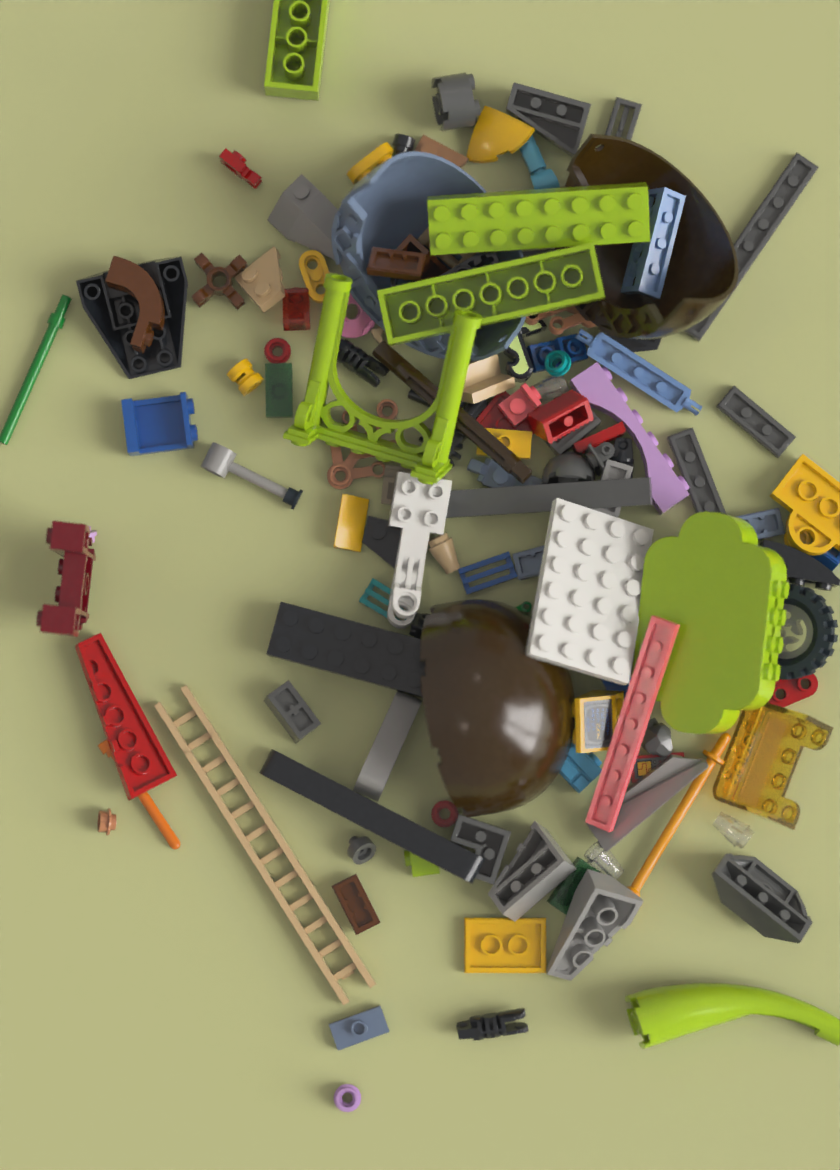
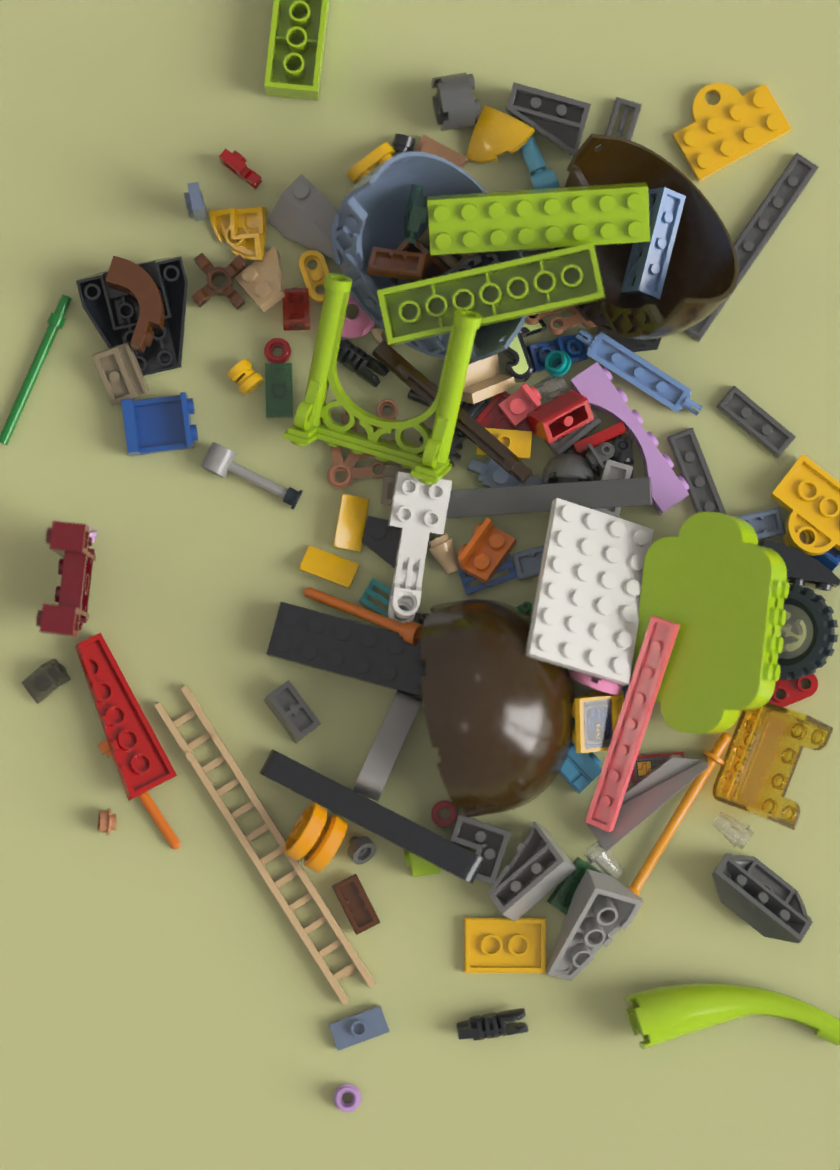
(46, 680): none -> clear smoke bracket
(120, 373): none -> dark tan plate
(195, 202): none -> sand blue hinge
(241, 230): none -> yellow brick
(315, 837): none -> light orange wheel
(329, 567): none -> yellow slope
(409, 631): none -> orange piece
(415, 213): none -> clear green plate
(485, 551): none -> orange bracket
(597, 683): none -> bright pink tile
(657, 739): dark grey rock -> none
(729, 128): none -> yellow plate

